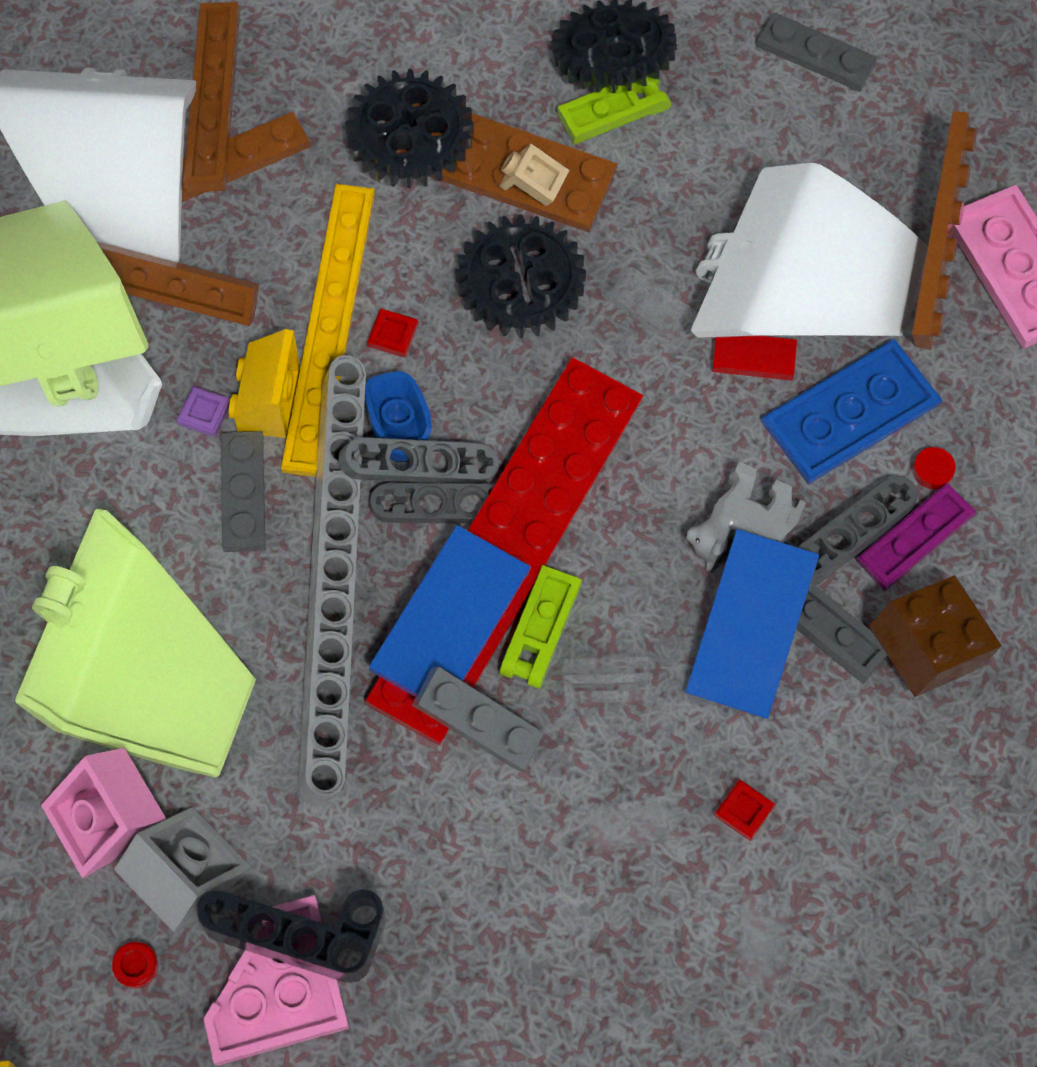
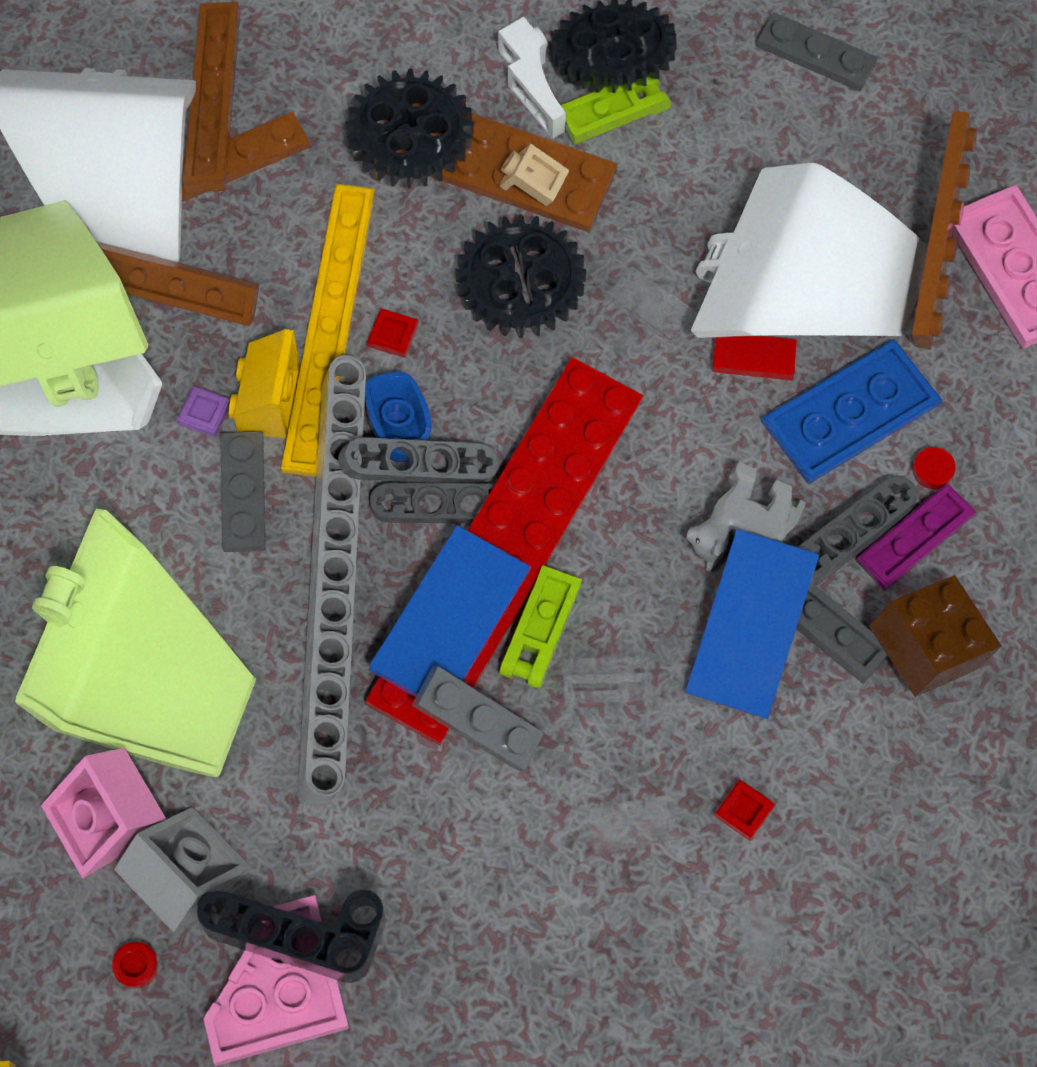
(526, 53): none -> white slope

